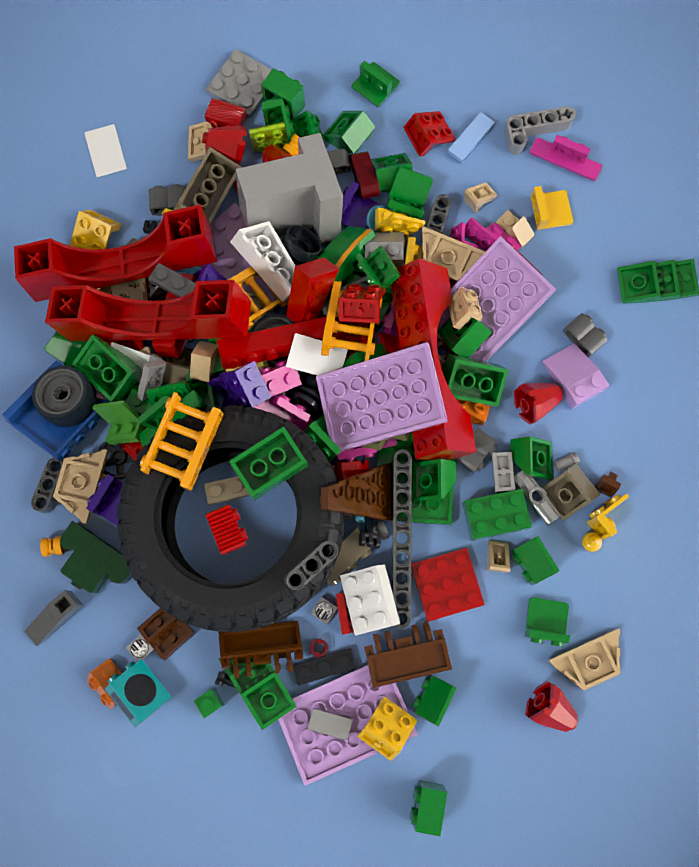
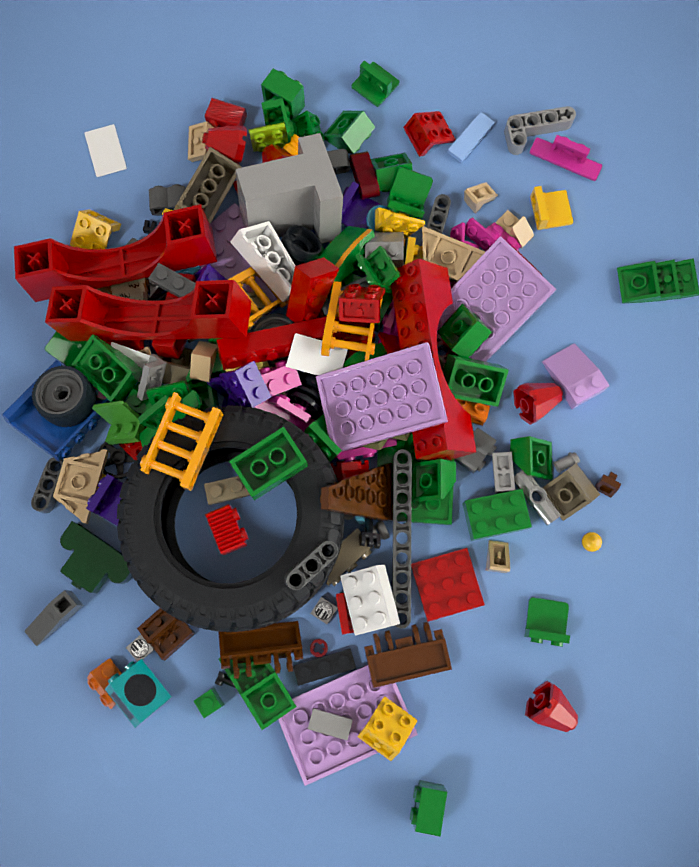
(51, 546): light orange wheel -> none
(240, 82): light grey plate -> none
(434, 699): green slope -> none
(464, 307): tan bracket -> none
(534, 561): green slope -> none
(585, 334): dark grey brick -> none
(591, 661): tan wing -> none
(599, 523): yellow bracket -> none

